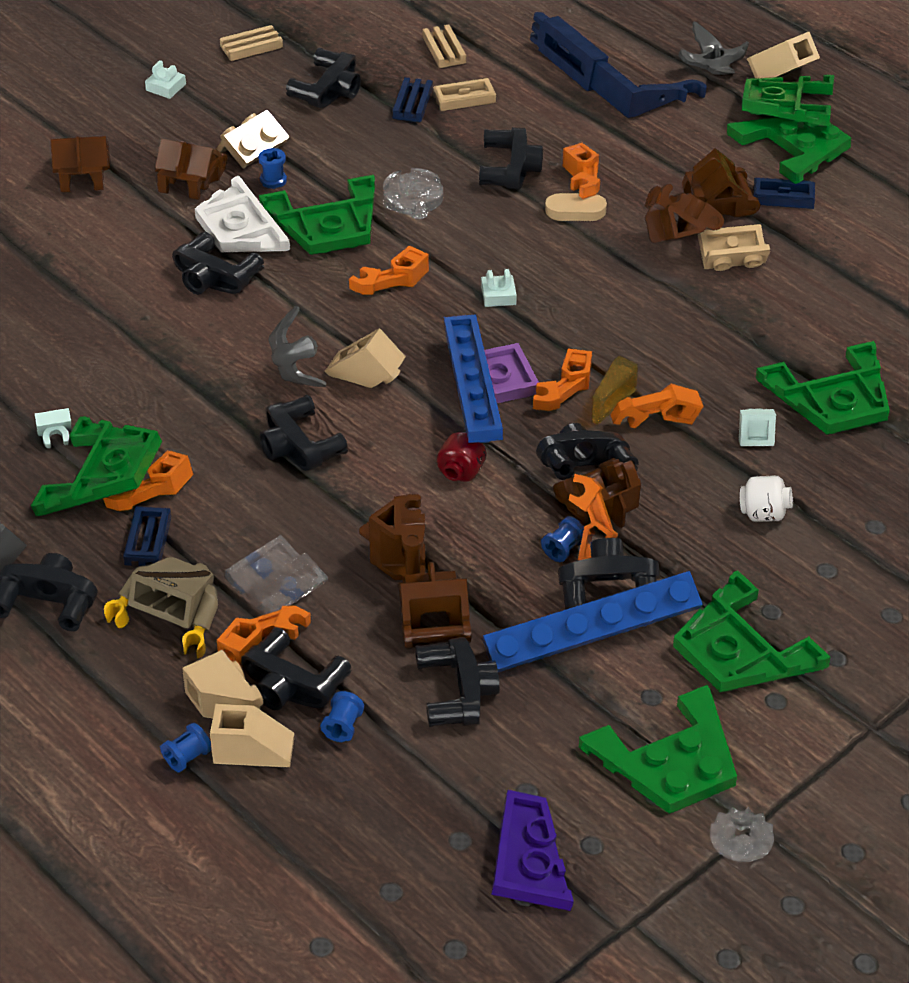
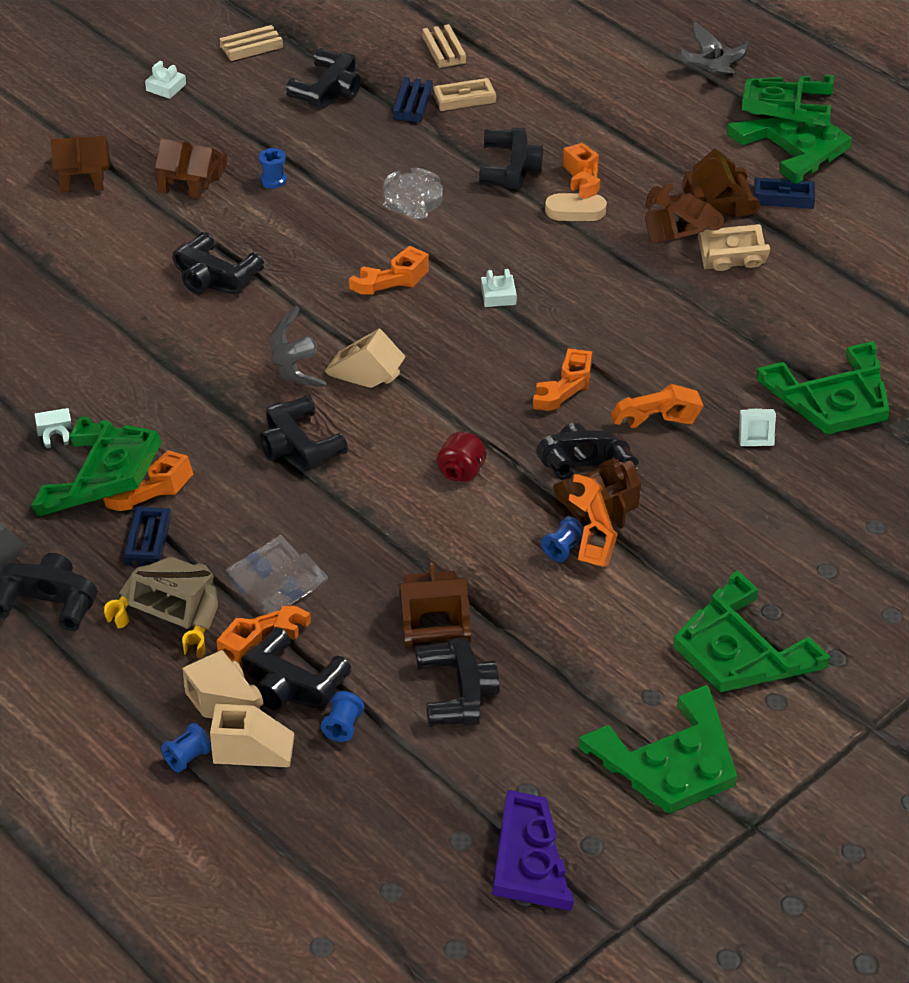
(240, 221): white wing -> none
(252, 137): bracket -> none
(329, 224): green wing -> none
(397, 537): reddish brown piece -> none
(473, 379): blue plate -> none
(510, 373): medium lavender tile -> none
(592, 71): dark blue hinge -> none
(592, 621): blue plate -> none
(605, 564): black connector -> none
(616, 385): clear yellow slope -> none
(742, 847): clear gear -> none
(765, 498): white head -> none
(784, 57): tan slope -> none

